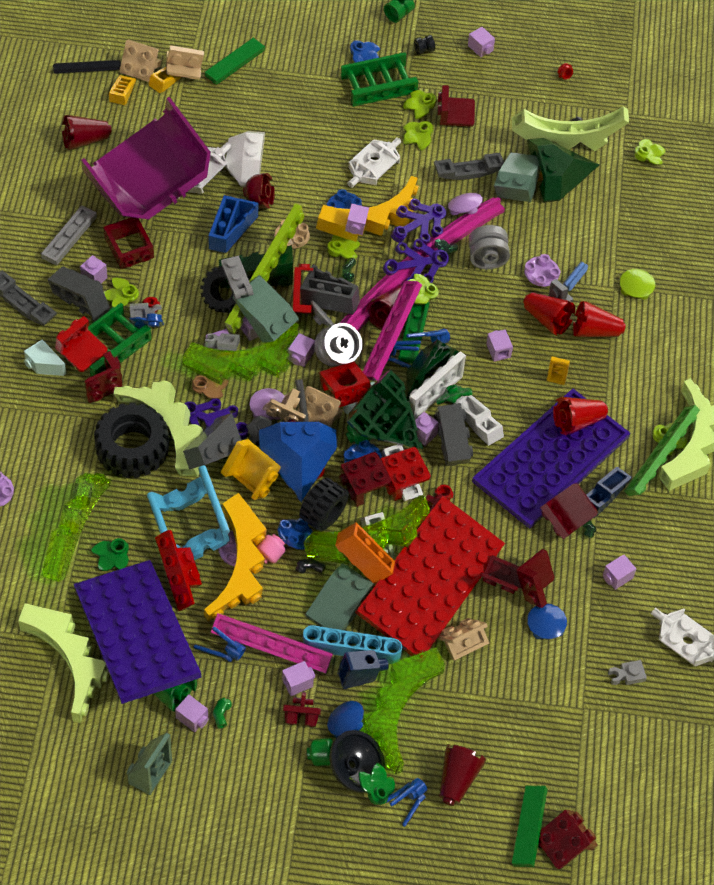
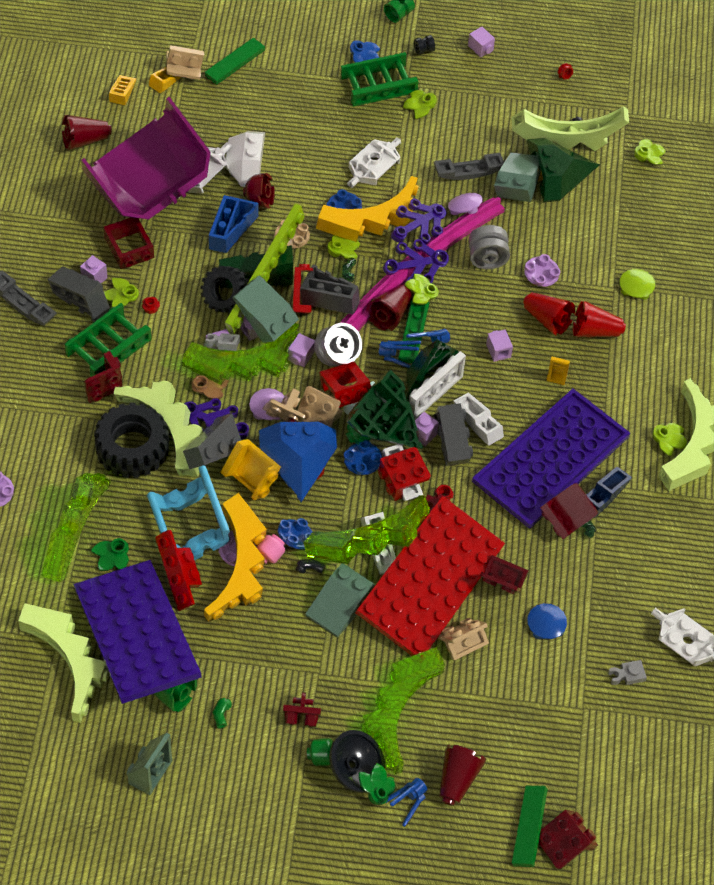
(44, 360): light aqua slope -> none
(69, 235): light grey plate -> none
(80, 345): red bracket -> none
(88, 66): black axle -> none
(139, 60): tan bracket -> none
(142, 310): light grey plate -> none
(151, 320): blue plate -> none
(192, 713): lavender brick -> none
(234, 649): blue plant -> none
(236, 277): light grey plate -> none
(254, 427): dark grey bracket -> none
(273, 643): dark pink plate -> none
(298, 678): lavender brick -> none
(302, 403): dark grey bar -> none
(320, 316): light grey dish -> none
(324, 504): black tyre -> none
(344, 638): medium azure beam -> none
(345, 718): blue dish -> none
(357, 219): lavender brick -> none
(360, 668): dark blue torso -> none
(363, 476): dark red bracket -> none
(364, 553): orange brick -> none
(391, 330): dark pink plate -> none
(416, 134): lime plate -> none
(444, 245): clear green arm -> none
(453, 393): green plate -> none
(455, 110): dark red bracket -> none
(535, 576): dark red bracket -> none
(559, 291): dark grey bracket -> none
(575, 276): medium blue axle -> none
(577, 413): red cone -> none
(619, 572): lavender brick -> none
(664, 447): bright green plate -> none

